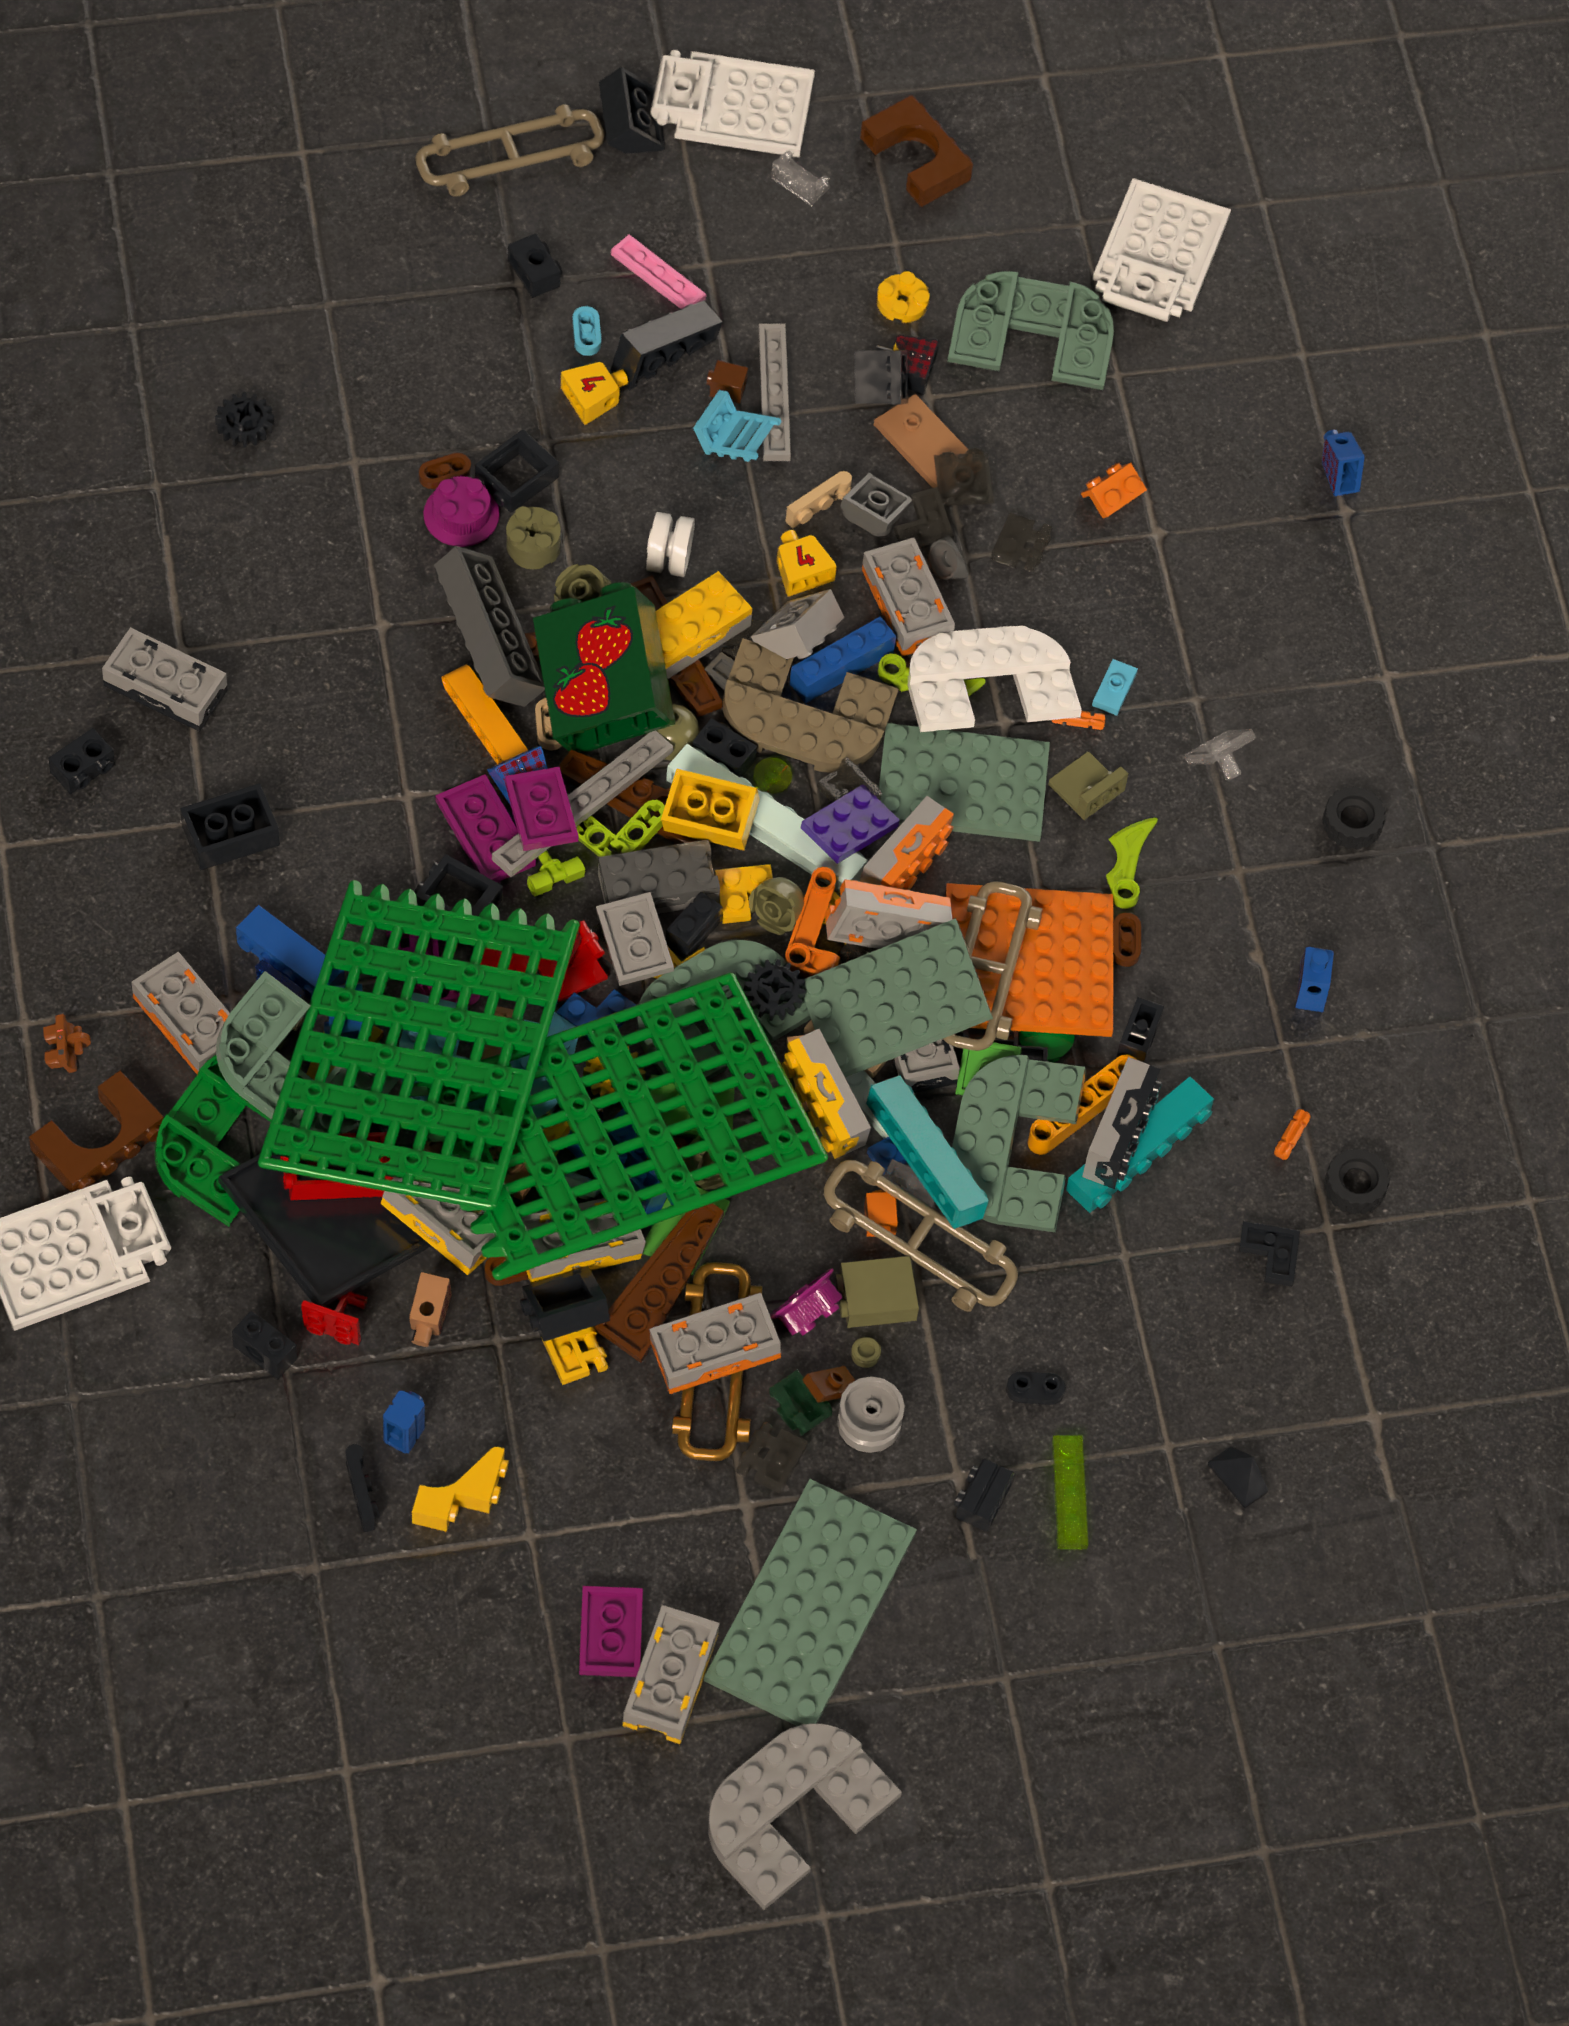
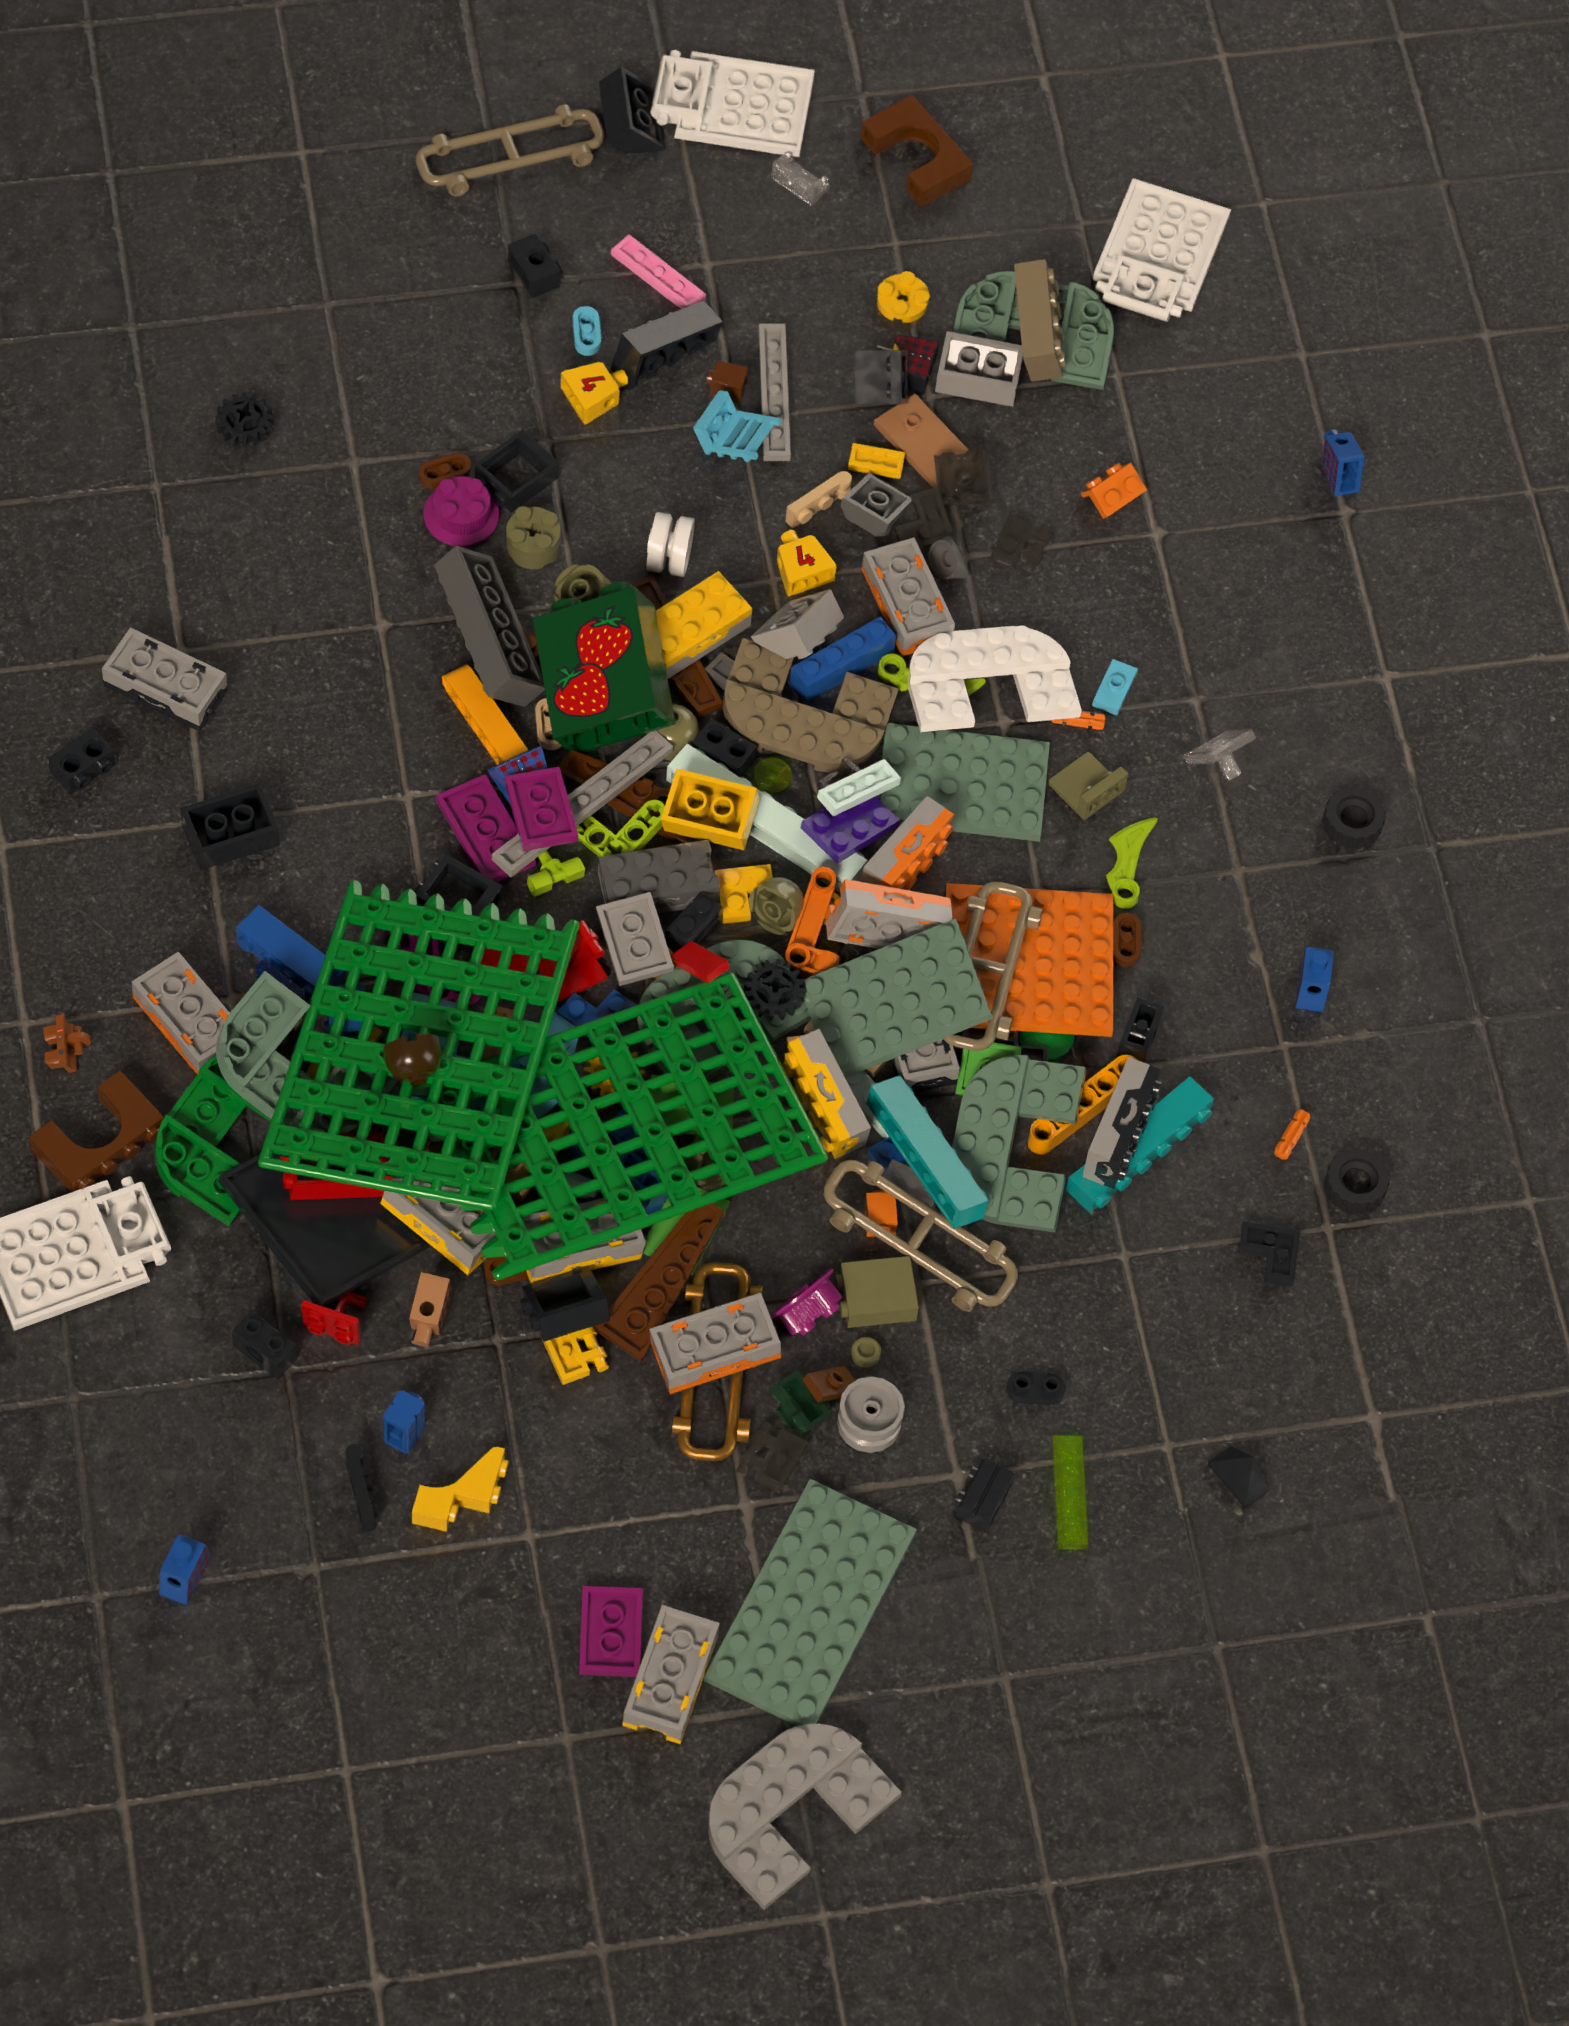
(186, 1564): none -> blue torso
(413, 1059): none -> dark brown cylinder
(699, 962): none -> red tile
(858, 787): none -> light aqua plate
(876, 460): none -> yellow plate
(979, 369): none -> light grey slope
(1039, 320): none -> dark tan brick

